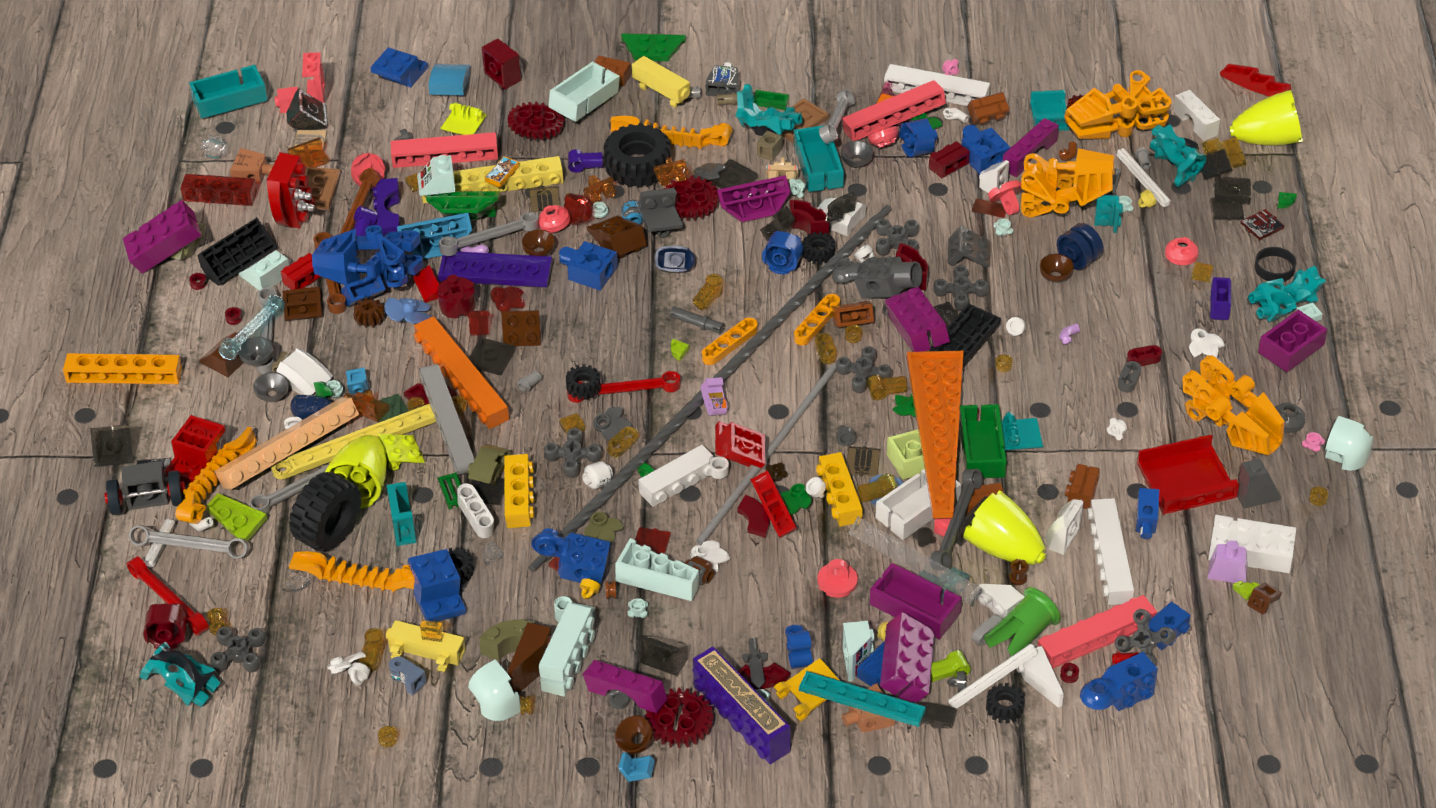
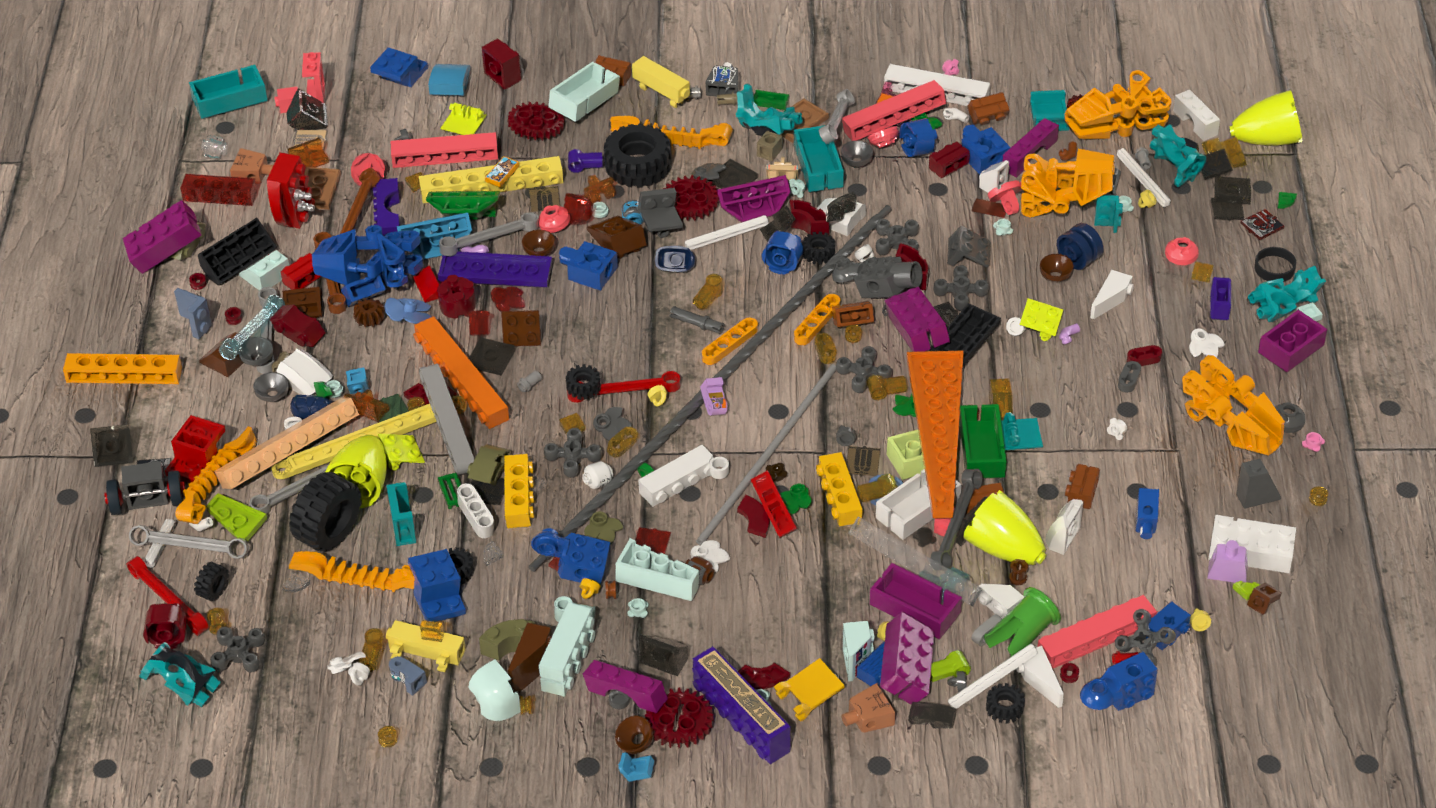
(195, 309): none -> sand blue bracket
(211, 581): none -> black tyre
(297, 326): none -> dark red brick
(364, 217): dark purple piece -> none
(436, 176): light aqua slope -> none
(653, 46): green wing -> none
(657, 395): none -> light yellow tile
(677, 169): clear orange hips -> none
(679, 349): lime tile -> none
(727, 232): none -> white axle
(740, 444): red bracket -> none
(755, 663): dark grey sword -> none
(798, 646): blue piece -> none
(815, 487): white tile -> none
(837, 579): coral tile -> none
(862, 699): teal tile -> none
(1001, 394): none -> clear yellow slope
(1003, 367): clear yellow bush -> none
(1041, 318): none -> neon yellow hinge
(1111, 551): white brick -> none
(1112, 293): none -> white slope
(1186, 474): red panel -> none
(1200, 620): none -> light yellow tile
(1251, 79): red slope -> none
(1349, 444): light aqua brick -> none

